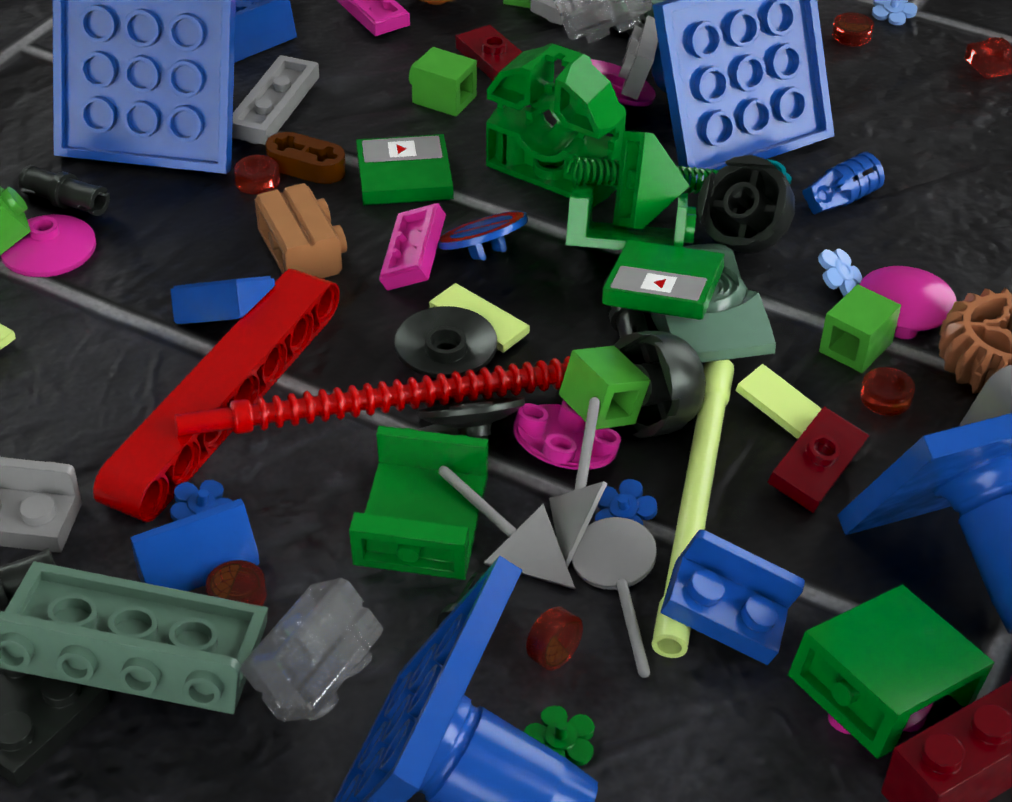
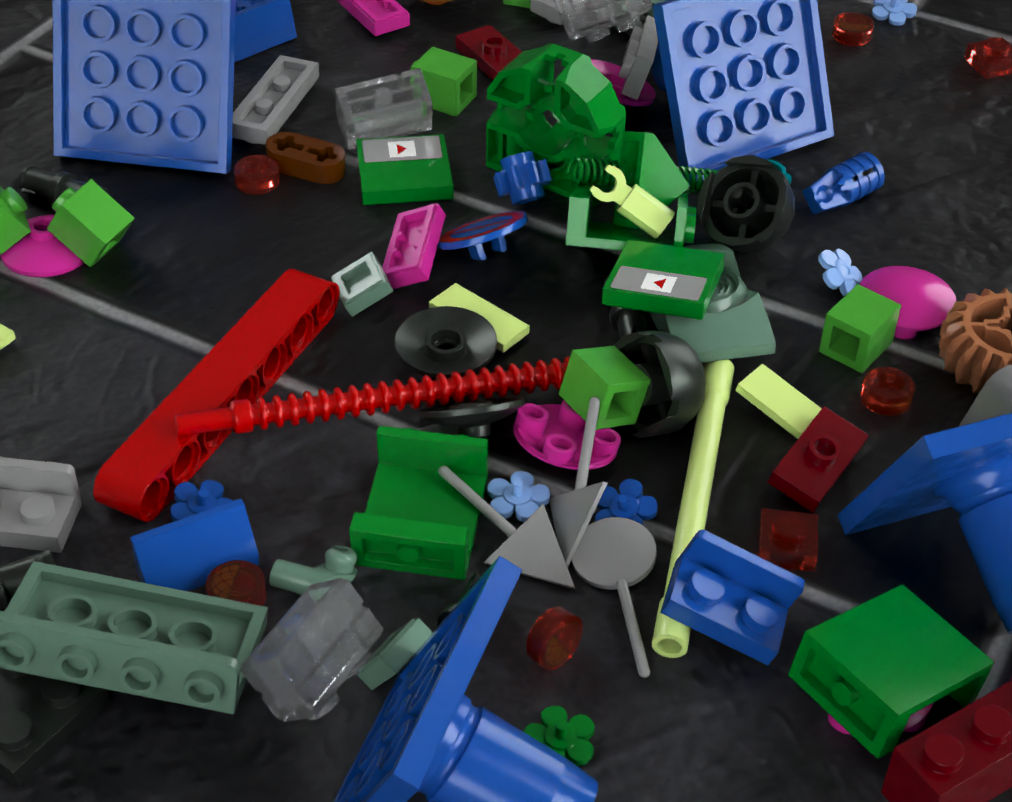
(89, 222): none -> bright green brick
(218, 299): blue slope -> none
(298, 577): none -> sand green arm
(300, 231): medium nougat brick -> none
(362, 284): none -> sand green tile
(384, 107): none -> clear brick
(394, 653): none -> sand green tile
(517, 496): none -> light blue plant
(522, 178): none -> blue gear
(635, 204): none -> yellowish green bar
(788, 539): none -> clear red plate

